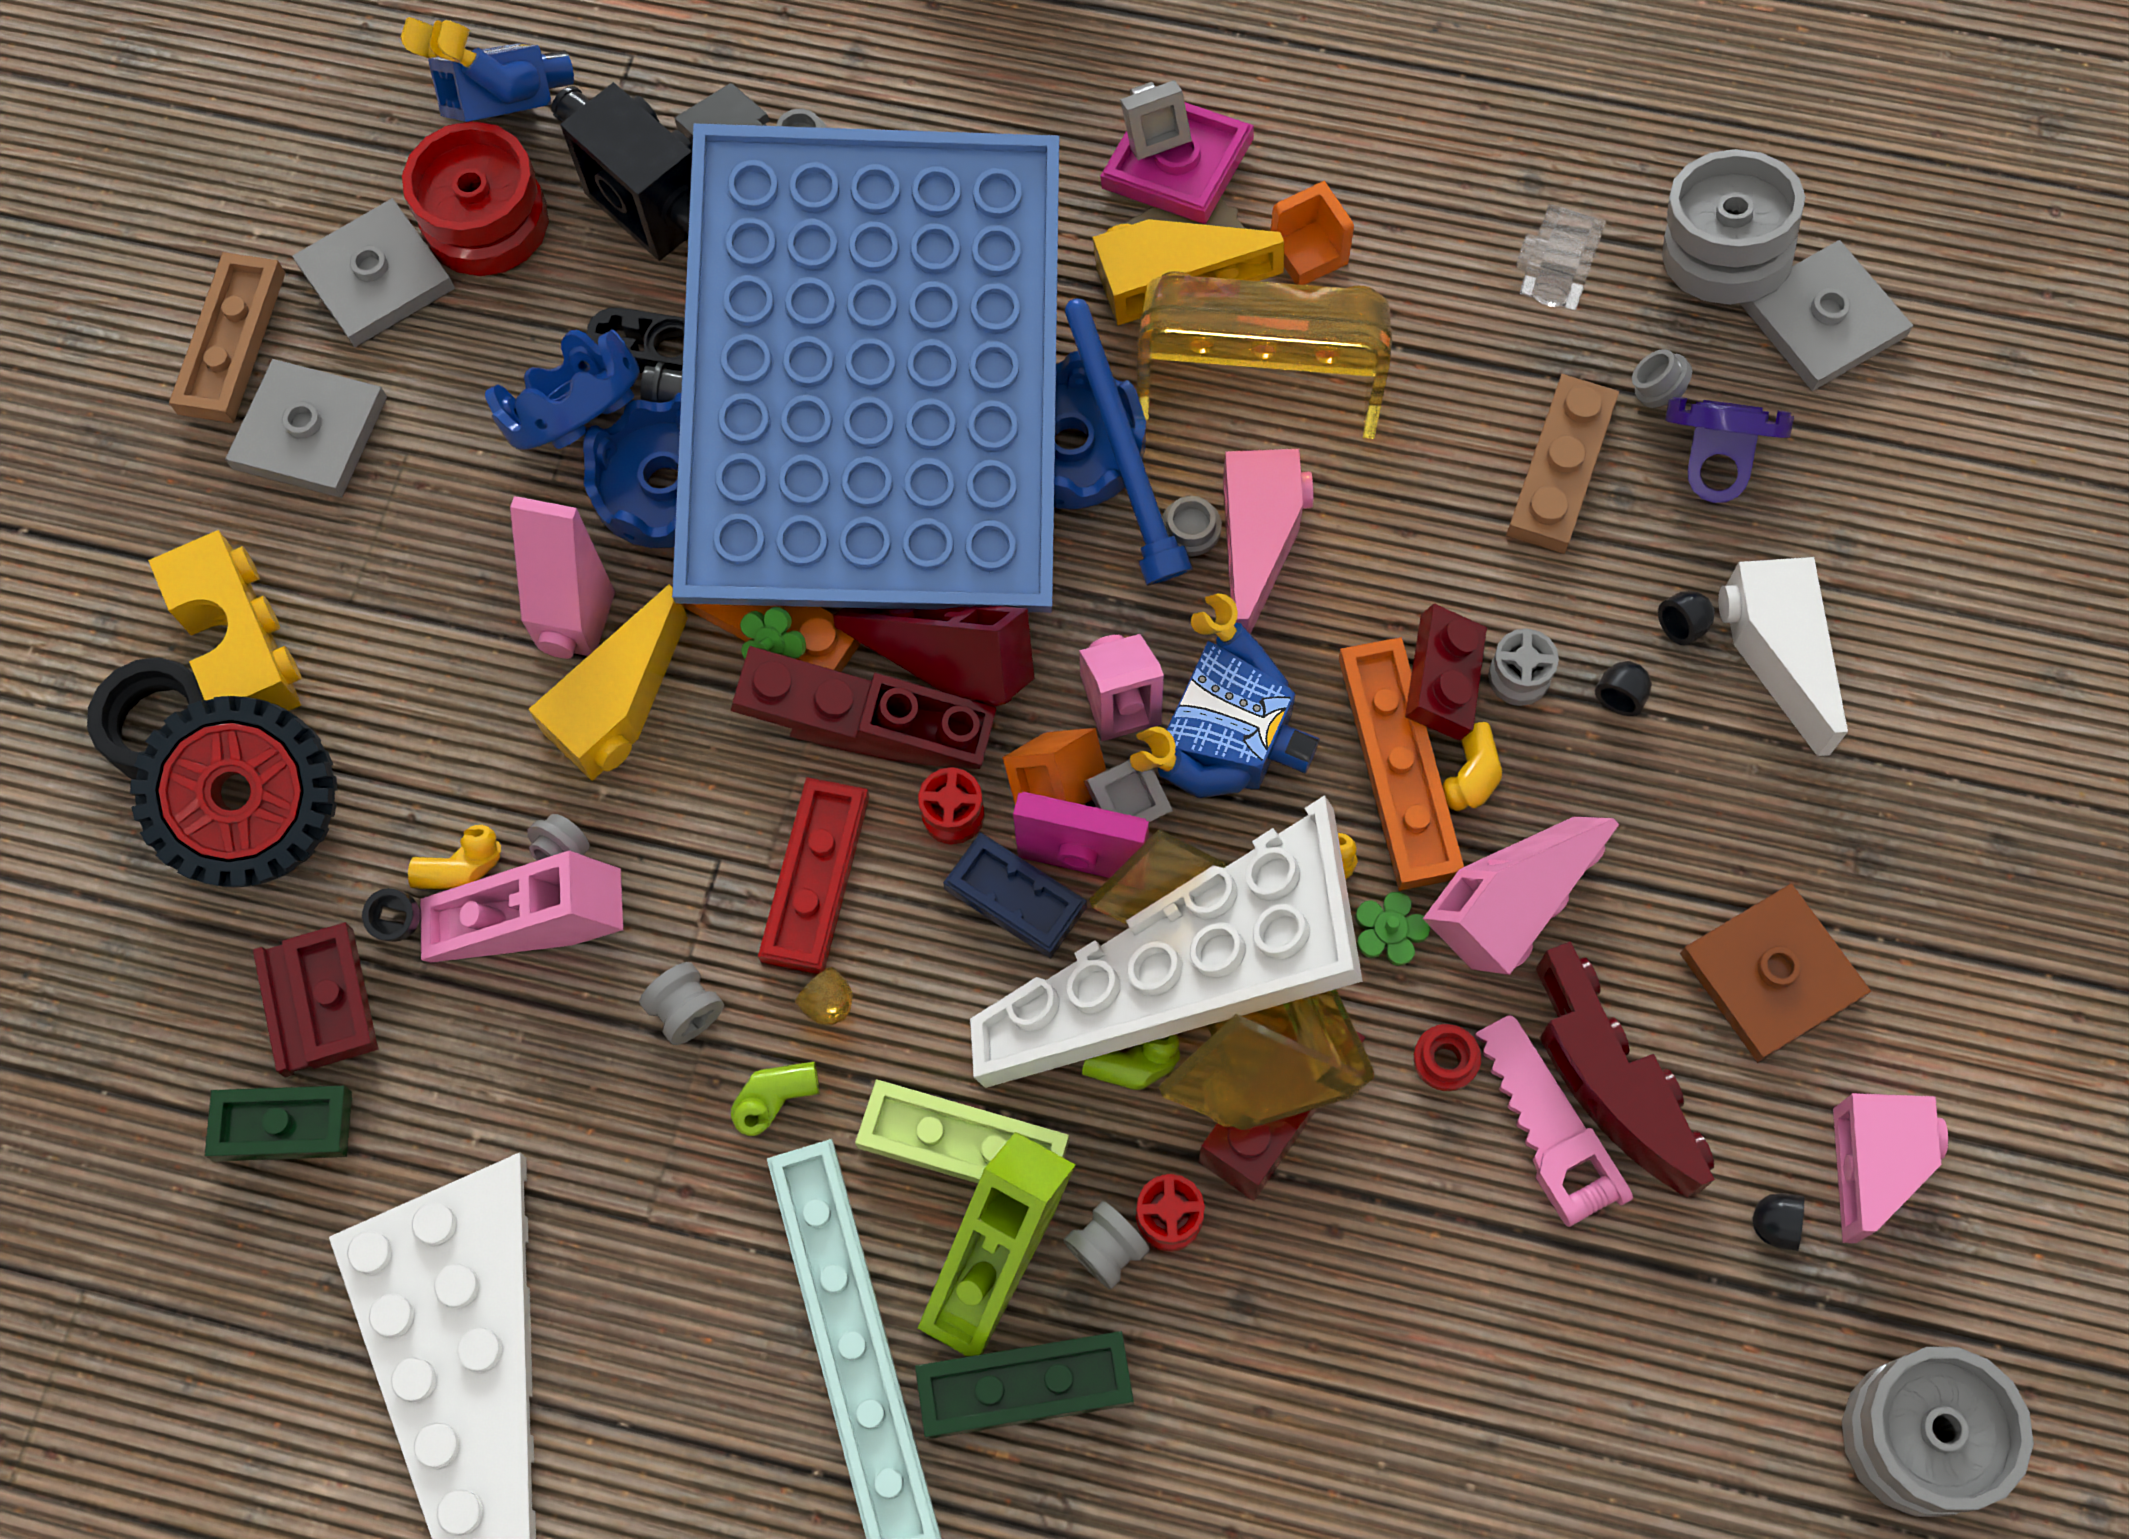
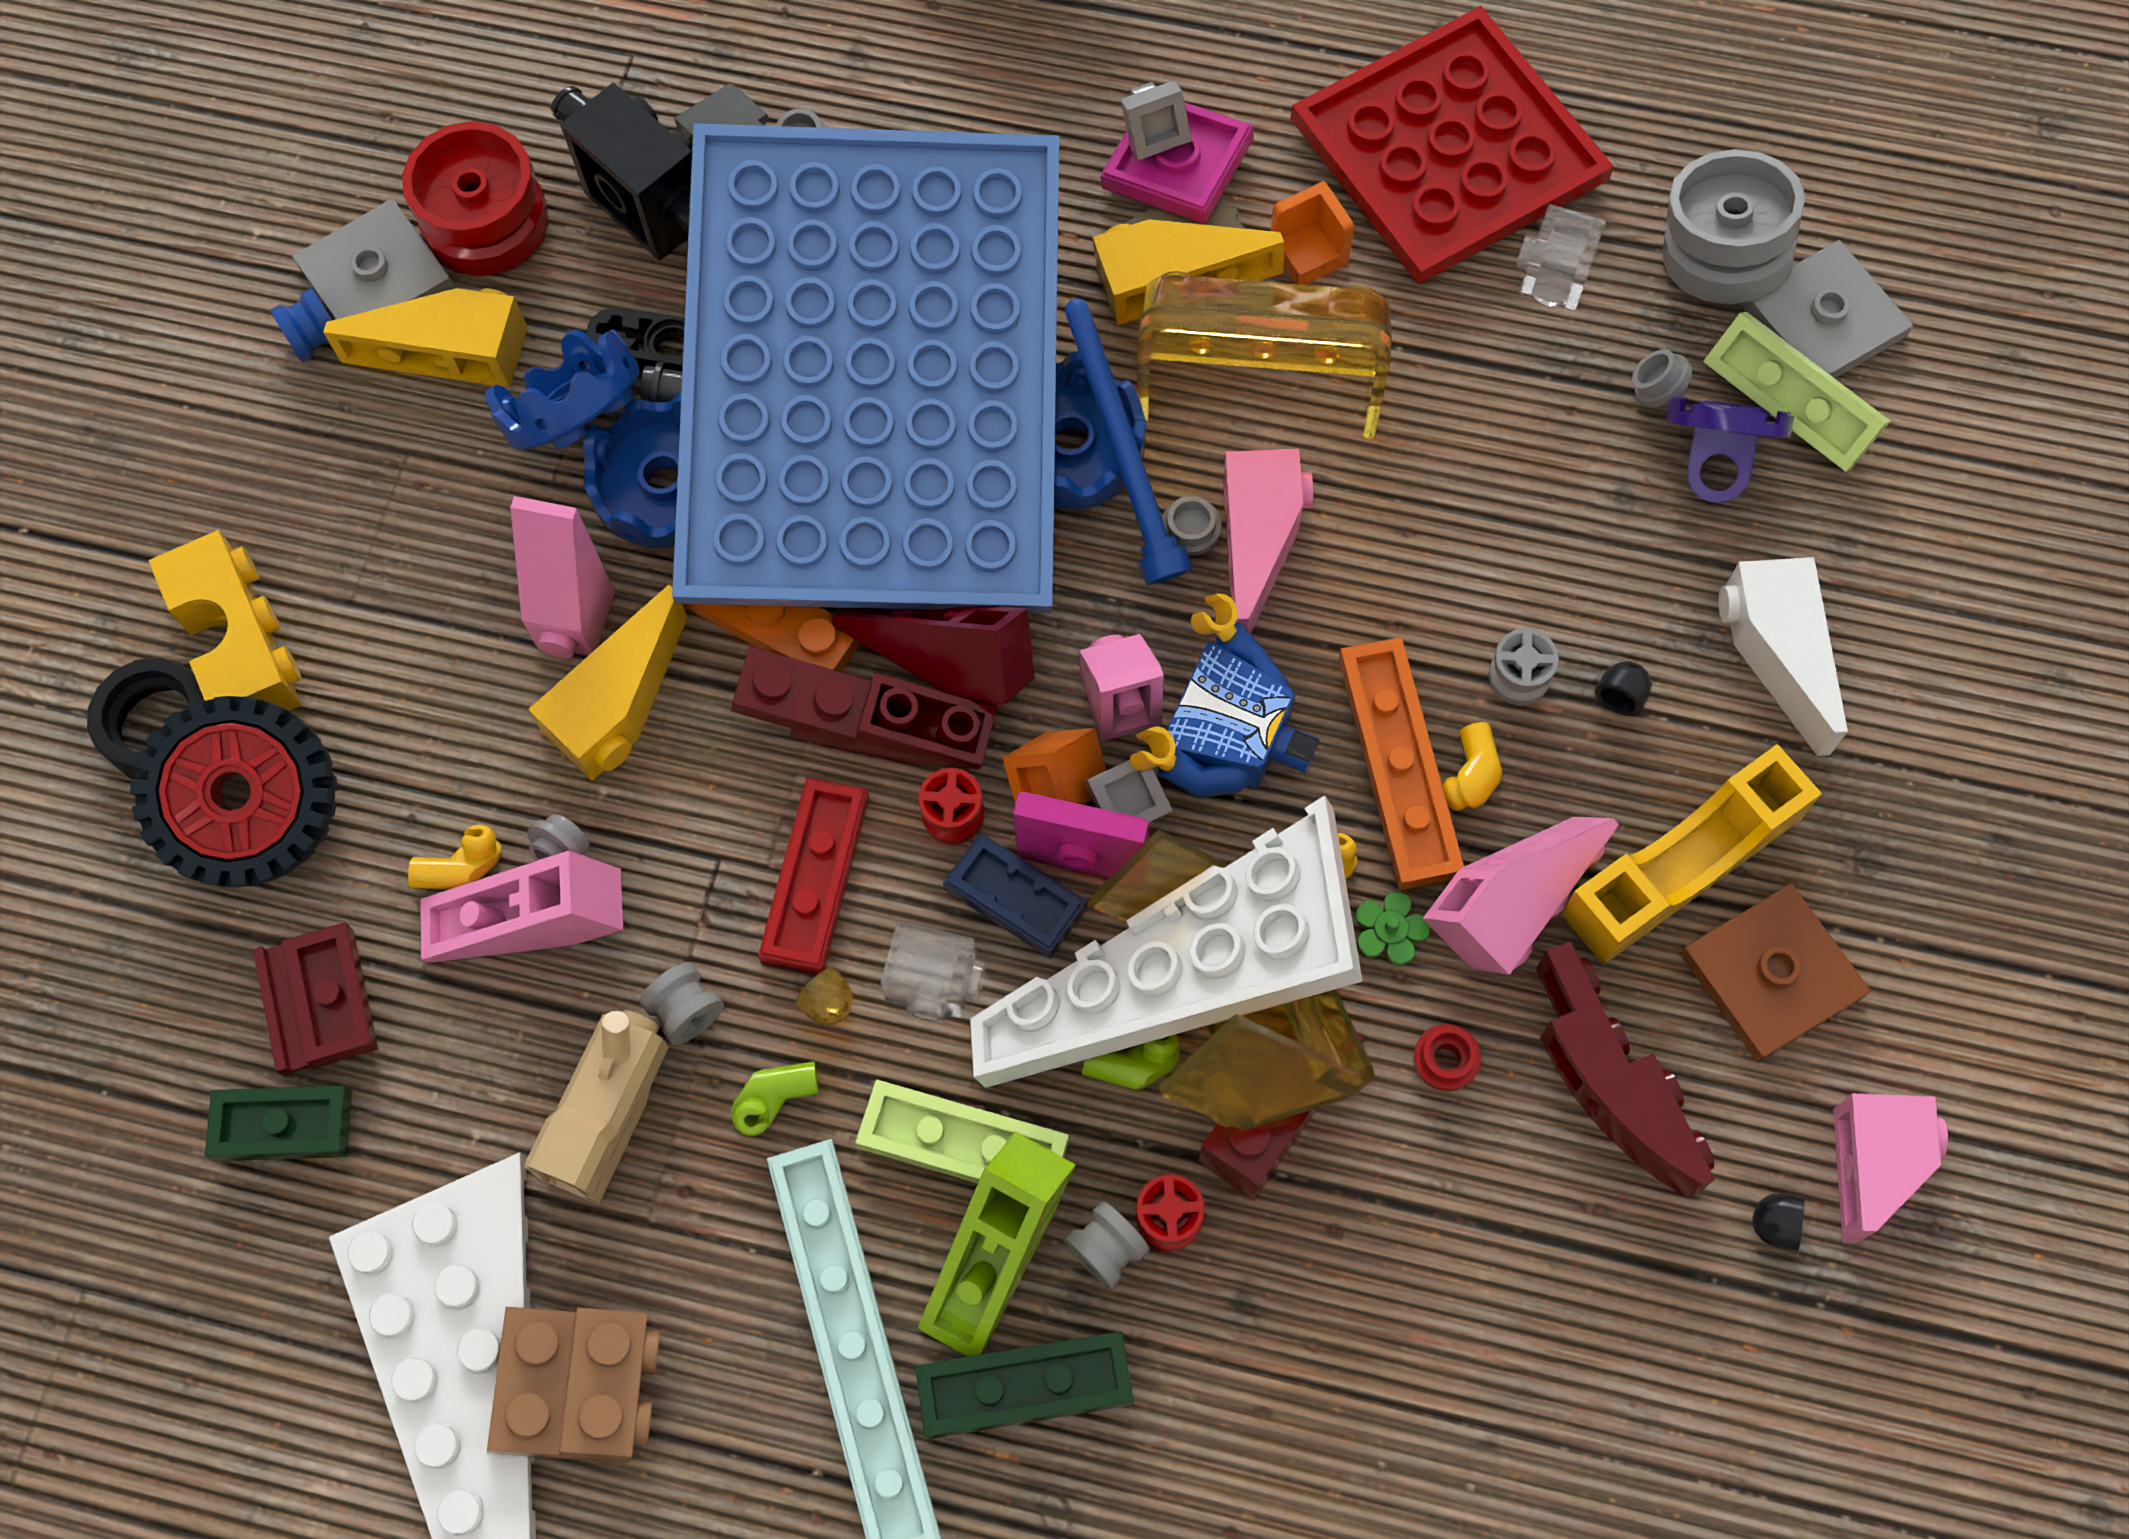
(227, 337): medium nougat plate -> none
(303, 324): none -> blue wheel
(306, 428): light grey plate -> none
(390, 930): black hinge -> none
(438, 335): none -> yellow slope
(485, 80): blue torso -> none
(572, 1384): none -> medium nougat plate
(599, 1107): none -> tan piece
(770, 633): bright green plant -> none
(932, 972): none -> clear brick
(1446, 672): dark red plate -> none
(1450, 144): none -> red plate
(1551, 1125): bright pink piece -> none
(1562, 464): medium nougat plate -> none
(1686, 616): black hinge -> none
(1710, 843): none -> yellow arch
(1786, 380): none -> yellowish green plate
(1978, 1423): light grey wheel -> none

